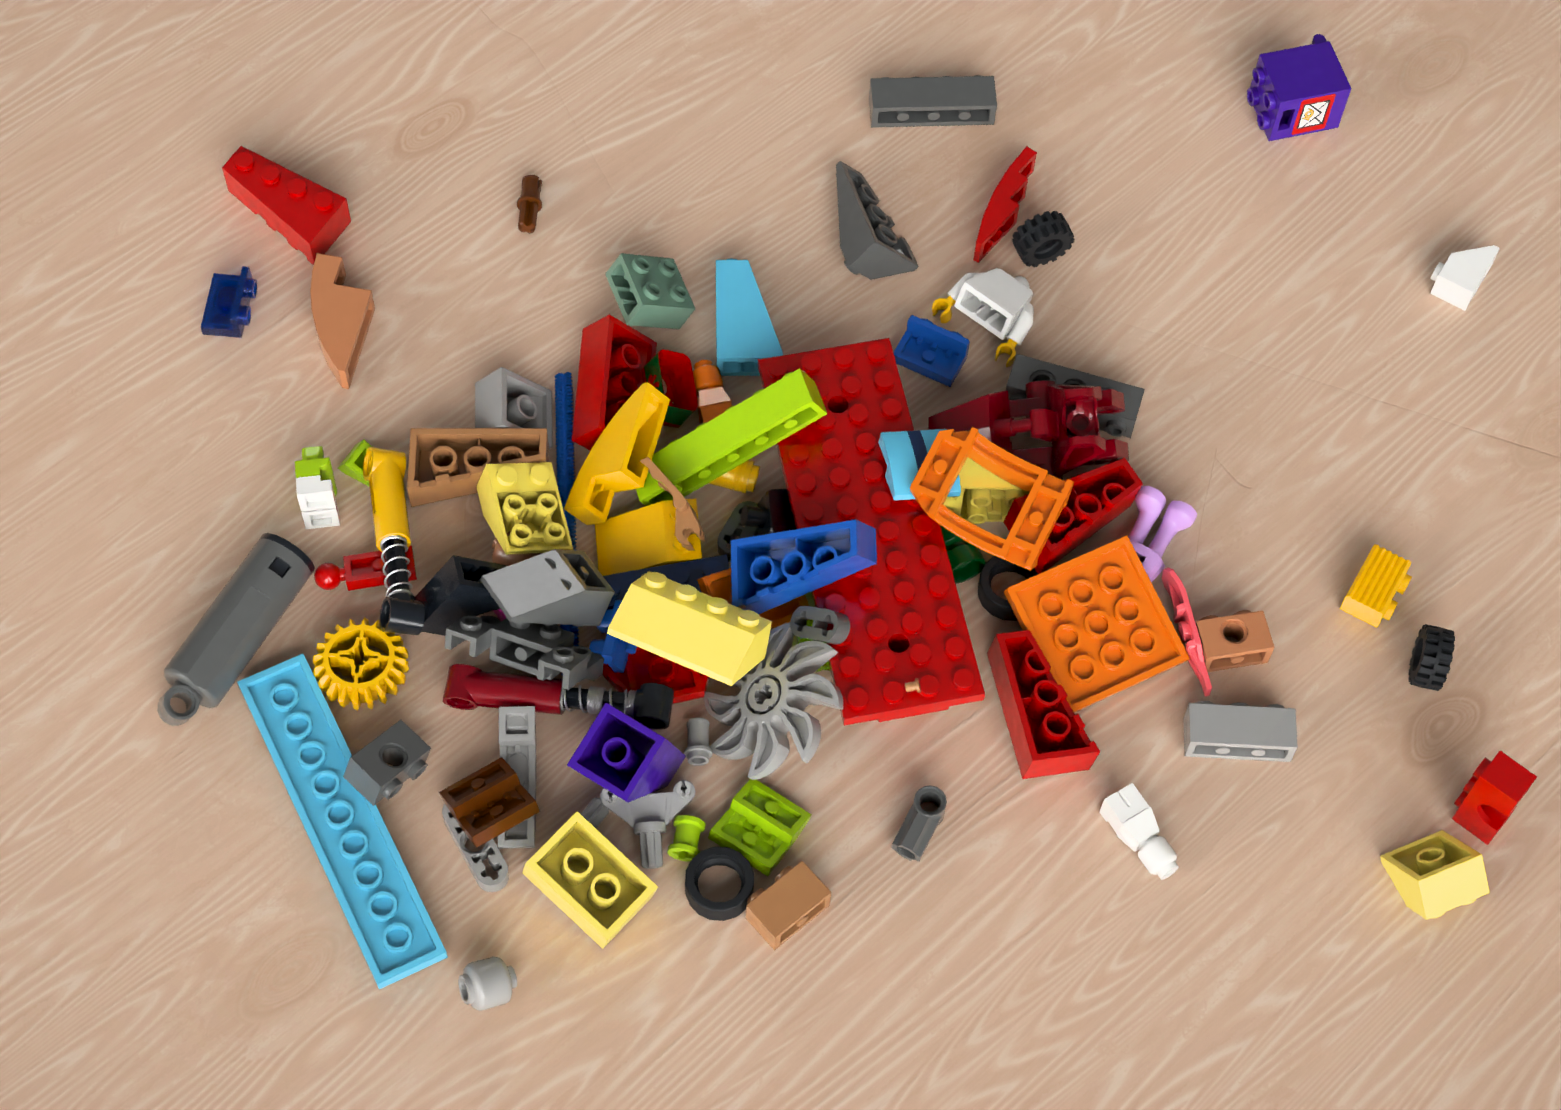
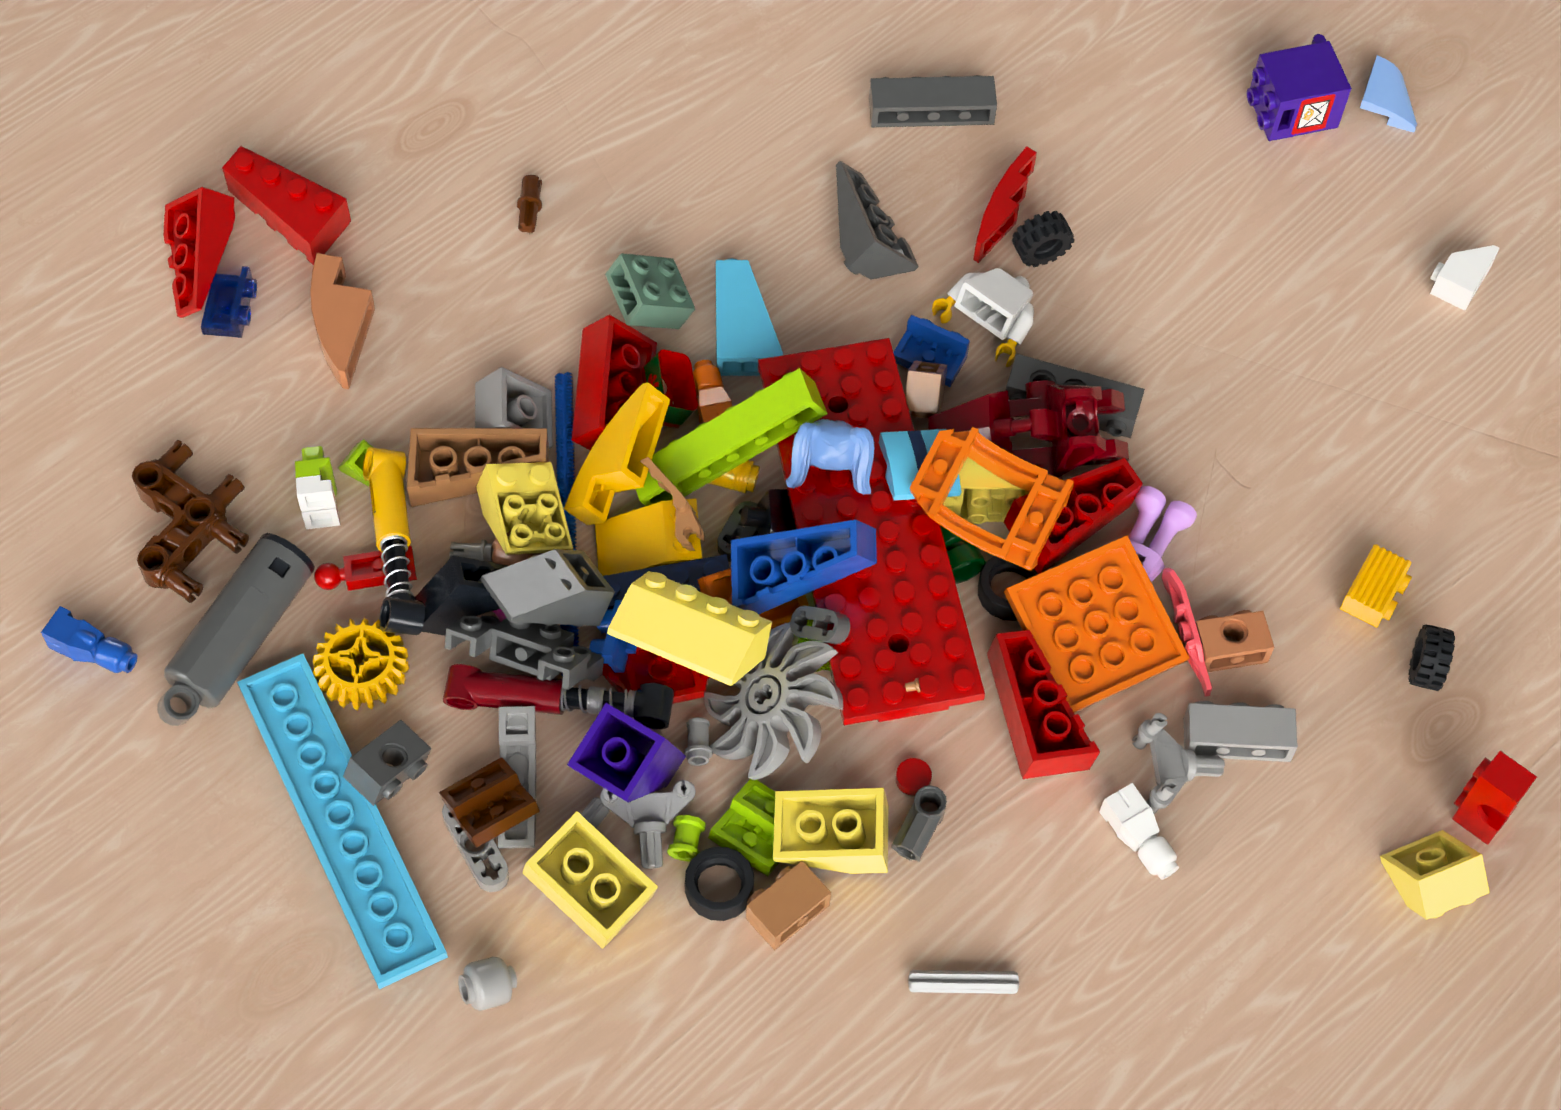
(86, 643): none -> blue piece
(185, 534): none -> reddish brown pin
(198, 232): none -> red wedge
(478, 551): none -> light grey pin
(832, 447): none -> medium blue hair
(832, 829): none -> light yellow slope
(913, 775): none -> red tile
(925, 388): none -> medium nougat brick
(963, 981): none -> axle
(1172, 762): none -> light grey axle
(1388, 95): none -> light blue slope

